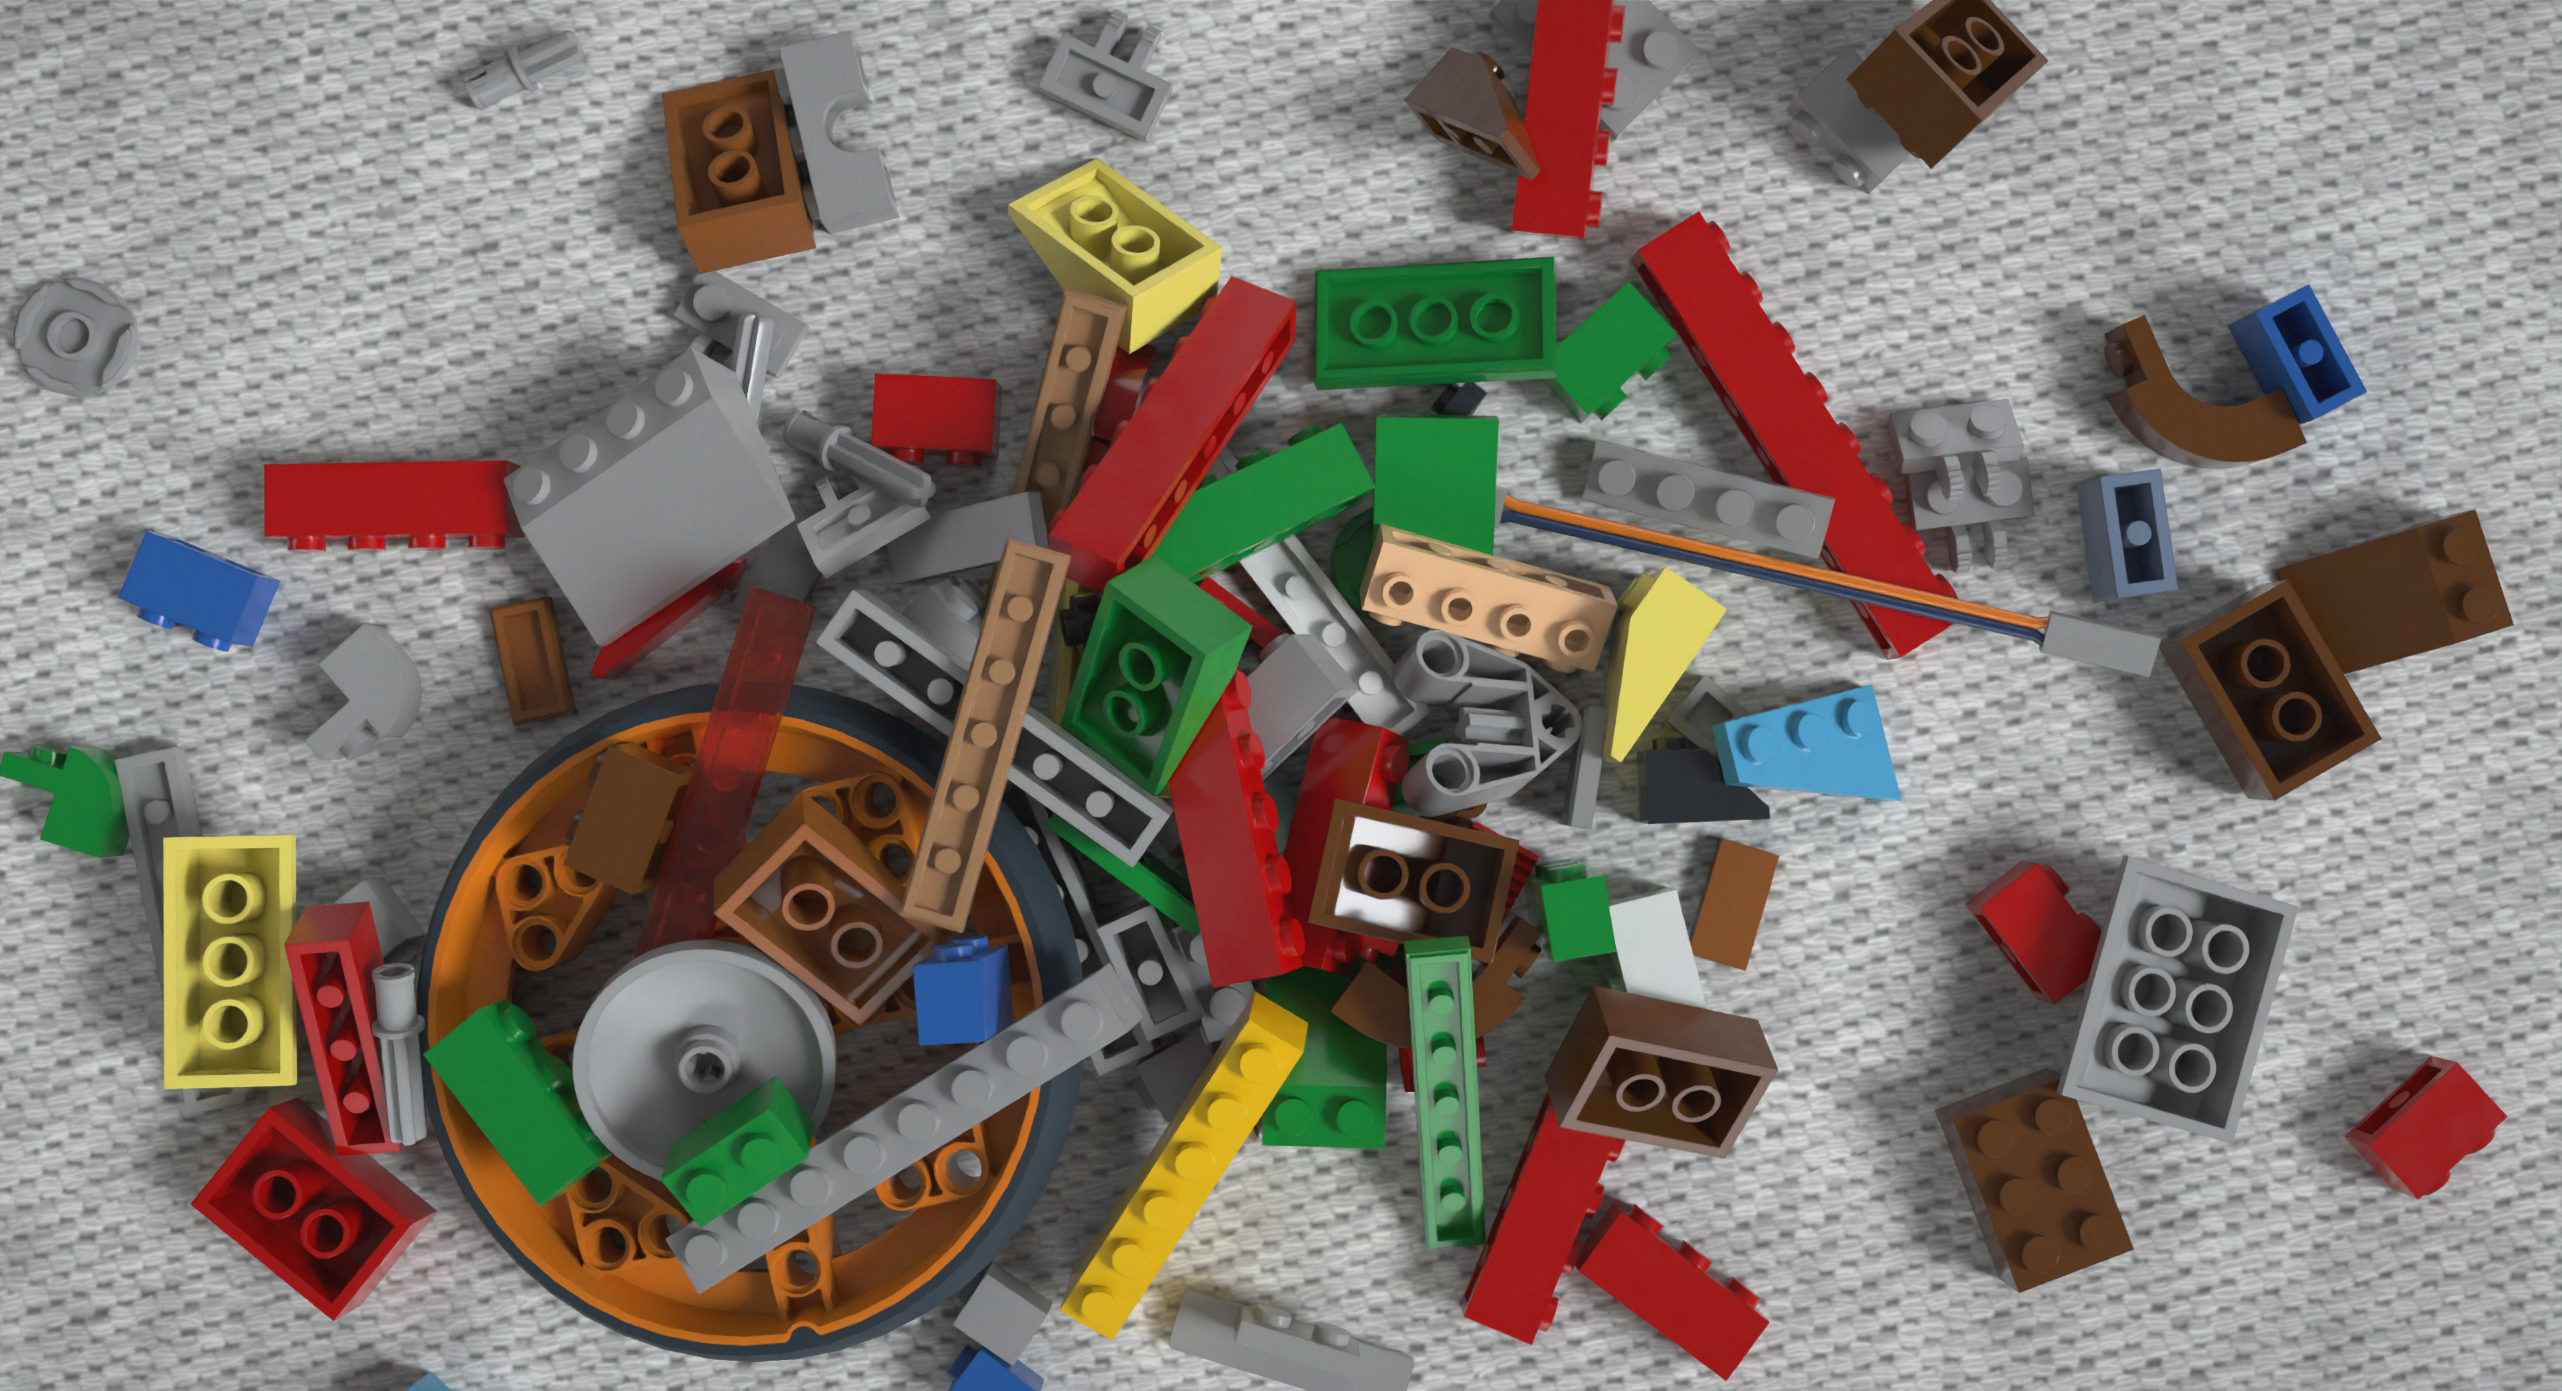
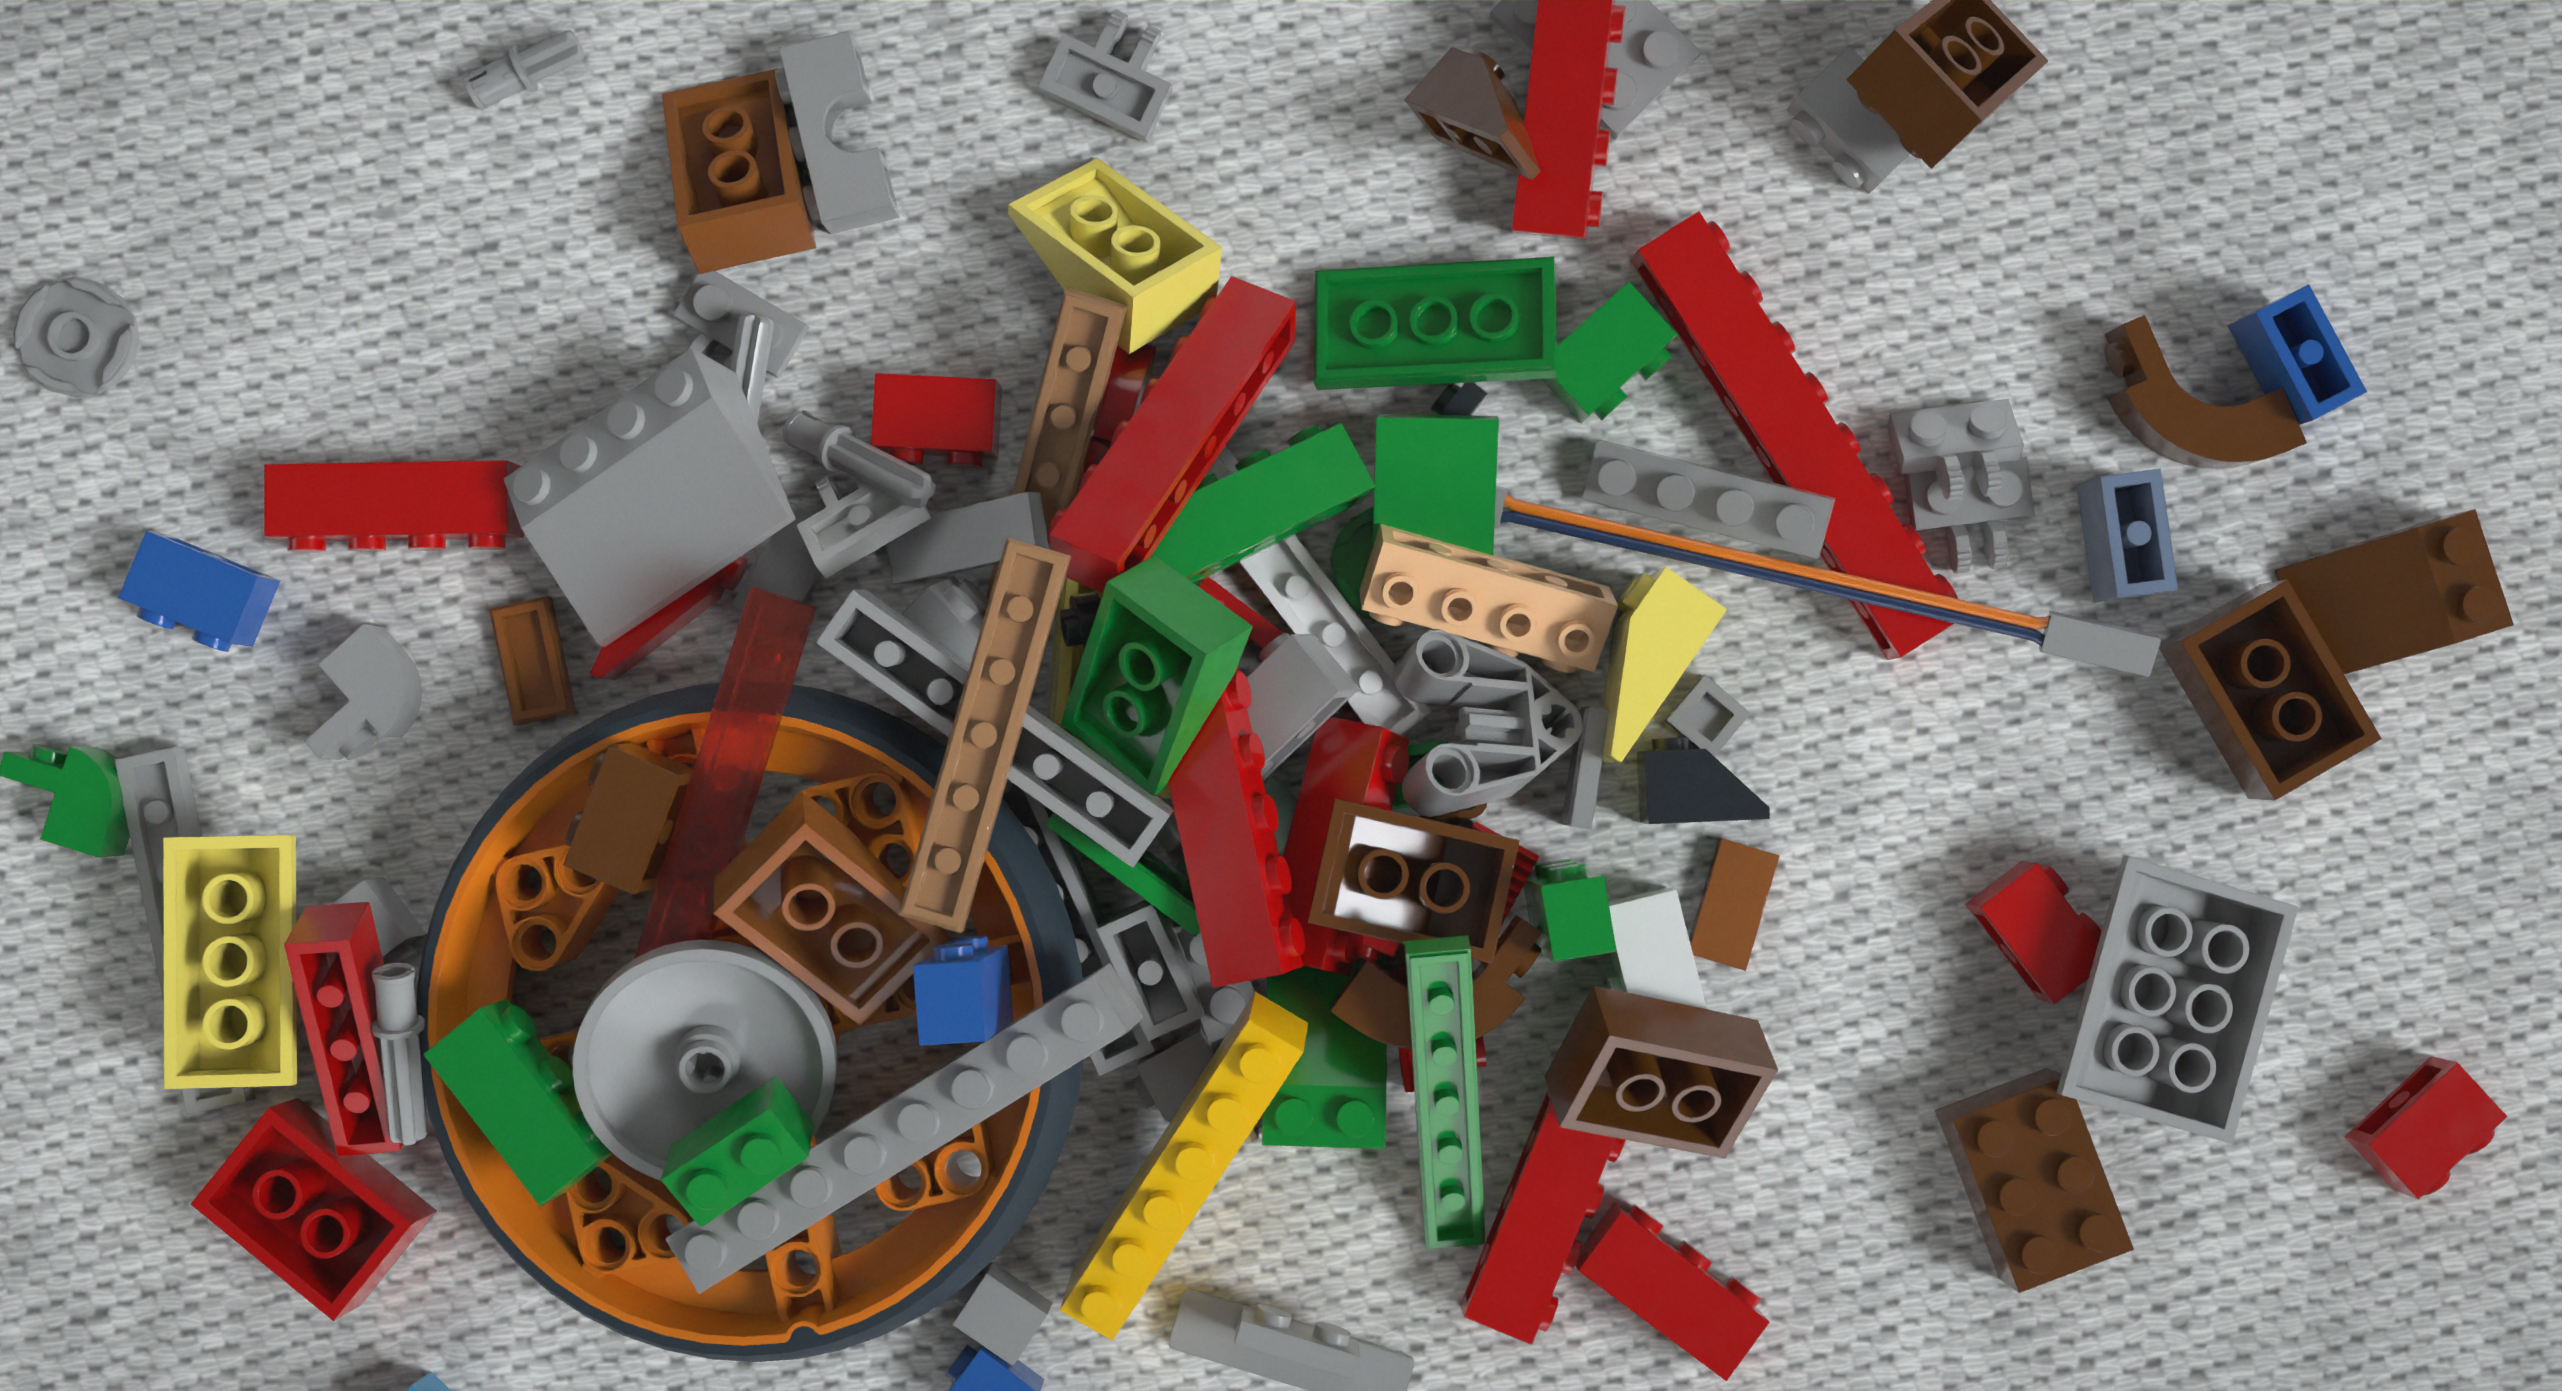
(1812, 746): dark azure wing -> none

